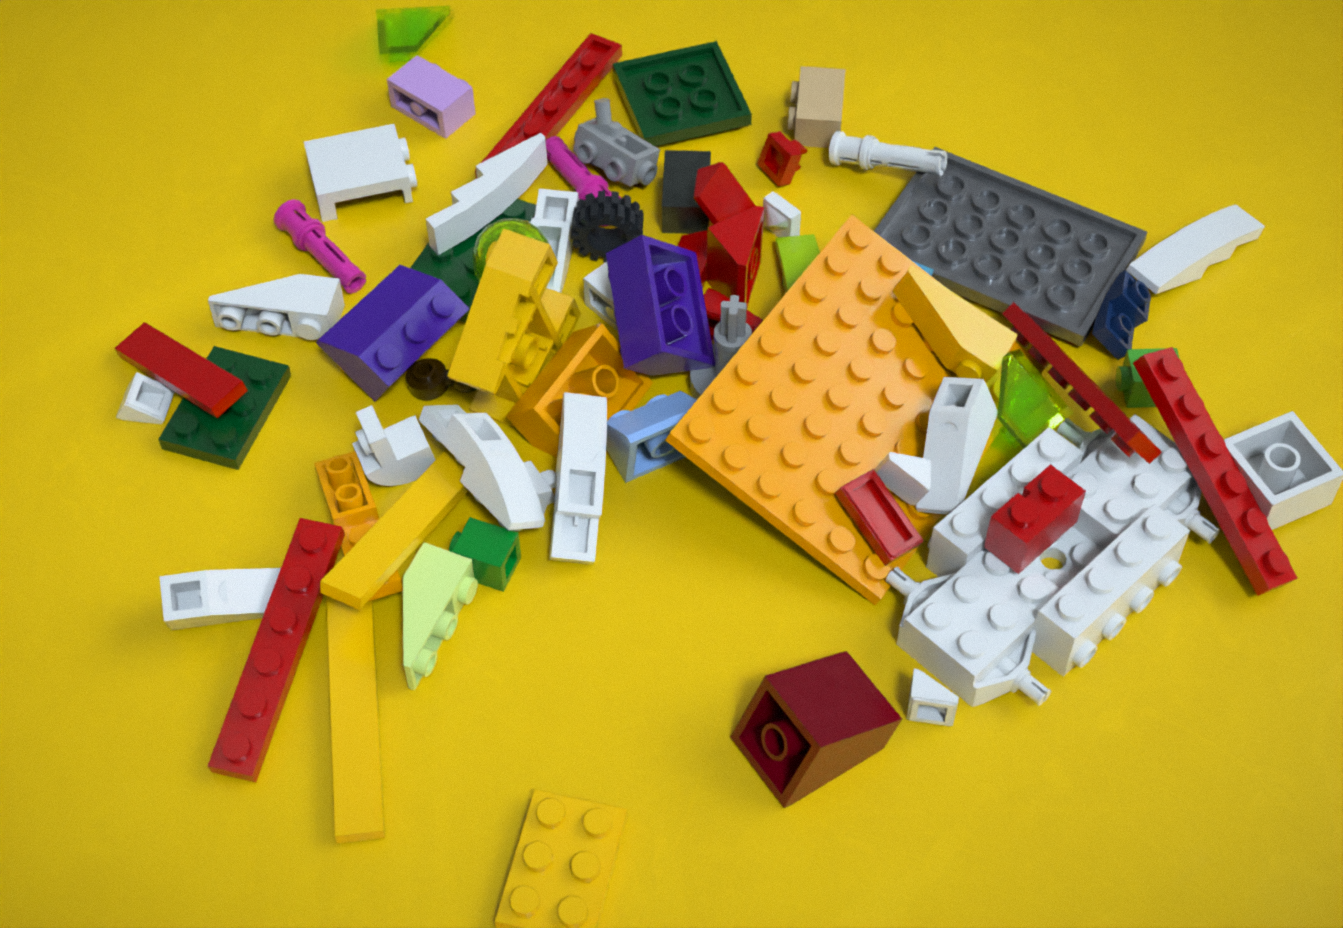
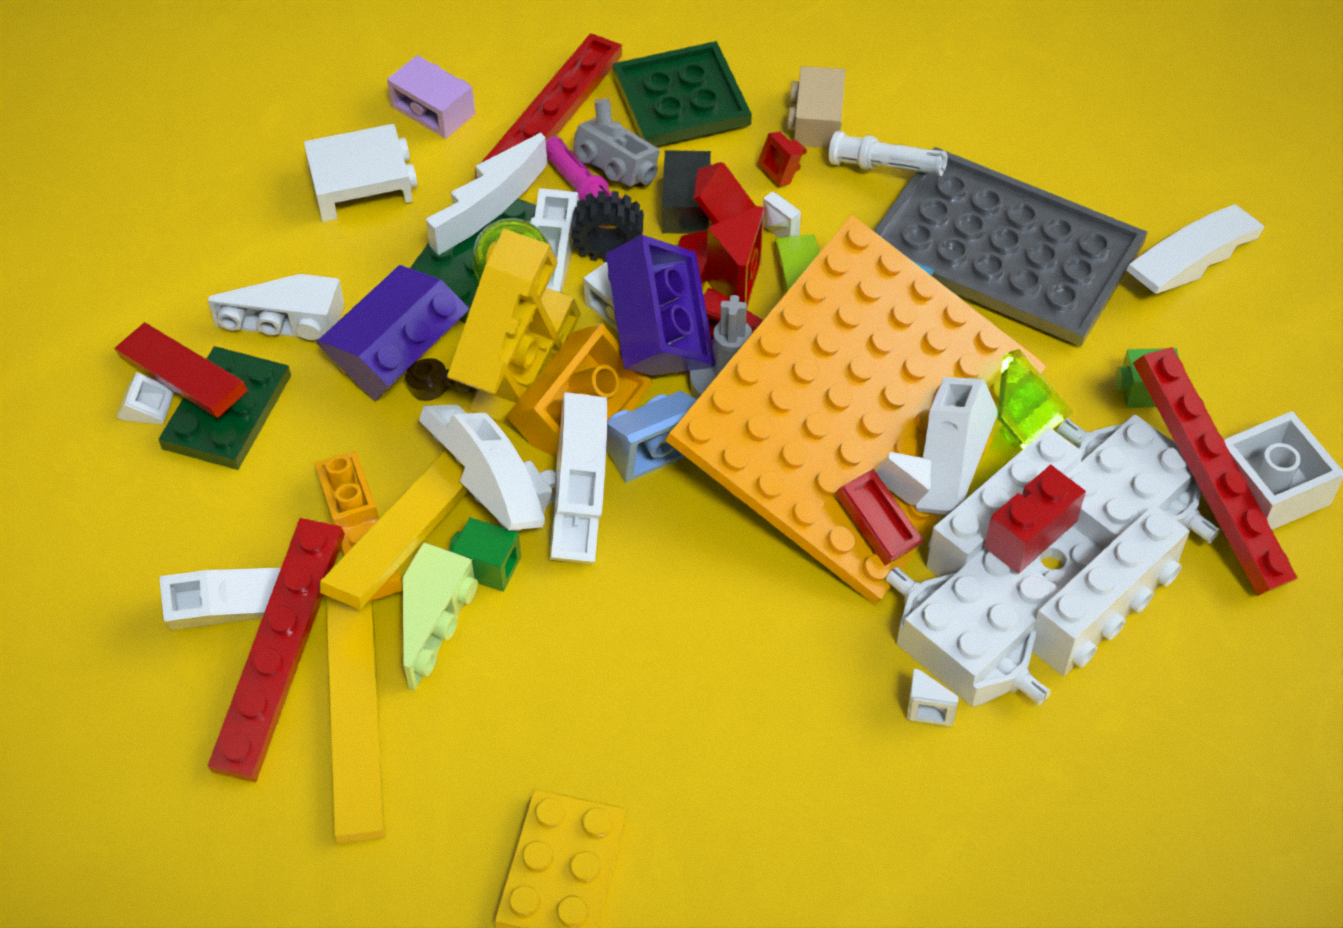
(311, 236): dark pink pin -> none
(394, 453): white brick -> none
(409, 30): clear neon green slope -> none
(813, 725): dark red slope -> none
(955, 329): yellow slope -> none
(1085, 391): red plate -> none
(1120, 312): dark blue slope -> none

